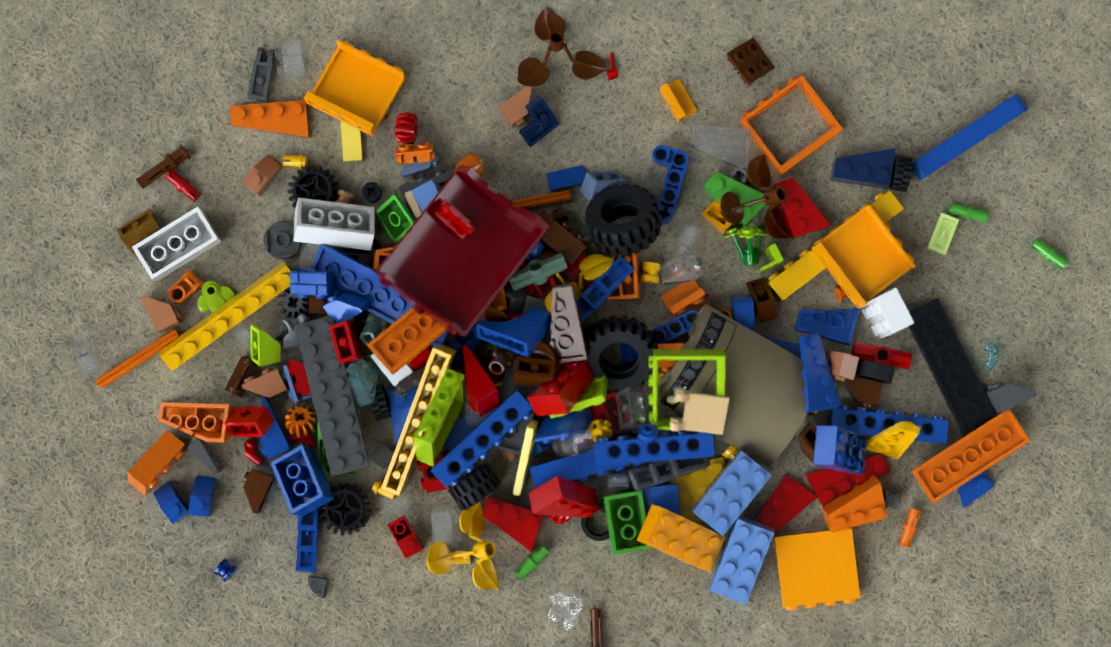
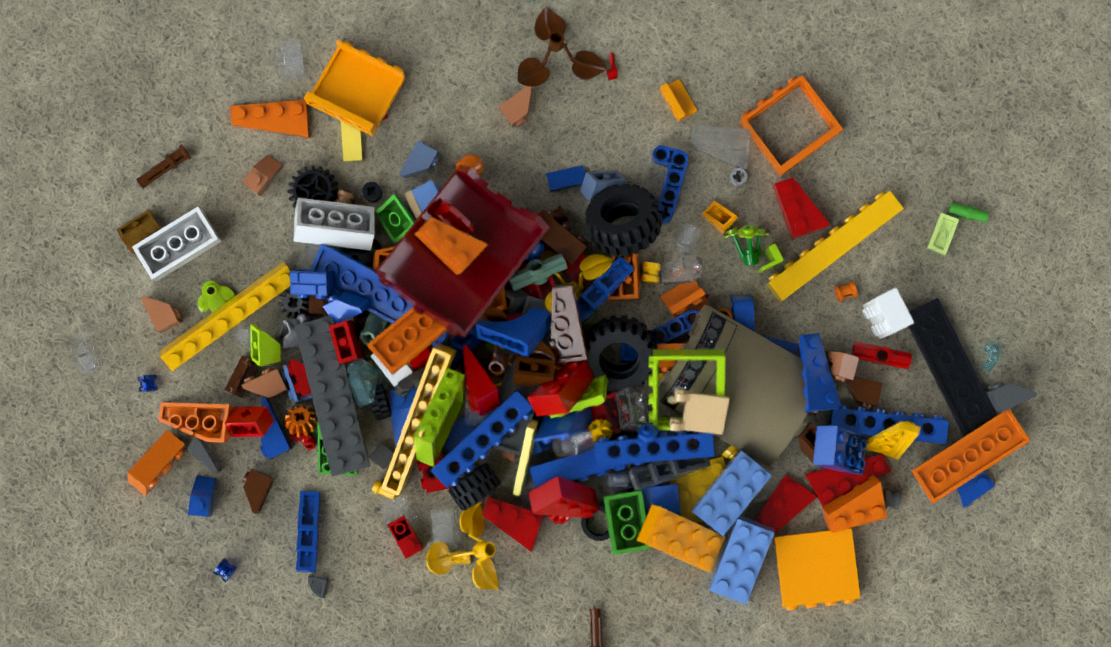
(136, 359): orange axle -> none
(147, 383): none -> clear blue wheel
(171, 503): blue slope -> none
(182, 185): red pin -> none
(186, 287): orange piece -> none
(250, 451): red arm -> none
(261, 76): dark grey hinge -> none
(286, 247): dark grey tile -> none
(295, 161): yellow pin -> none
(302, 480): blue brick -> none
(344, 518): black gear -> none
(406, 128): red gear -> none
(406, 153): orange hinge -> none
(440, 178): dark grey hinge -> none
(449, 244): none -> orange wedge
(531, 561): bright green pin -> none
(542, 122): dark blue plate -> none
(542, 200): orange axle -> none
(563, 612): clear plate -> none
(721, 184): bright green wedge -> none
(750, 61): reddish brown hinge -> none
(758, 174): reddish brown plant -> none
(762, 299): reddish brown slope -> none
(832, 325): blue wing -> none
(863, 256): light orange panel -> none
(865, 169): dark blue wedge -> none
(875, 371): black tyre -> none
(901, 173): black tyre -> none
(910, 527): orange pin -> none
(968, 137): blue beam -> none
(1049, 253): bright green pin -> none

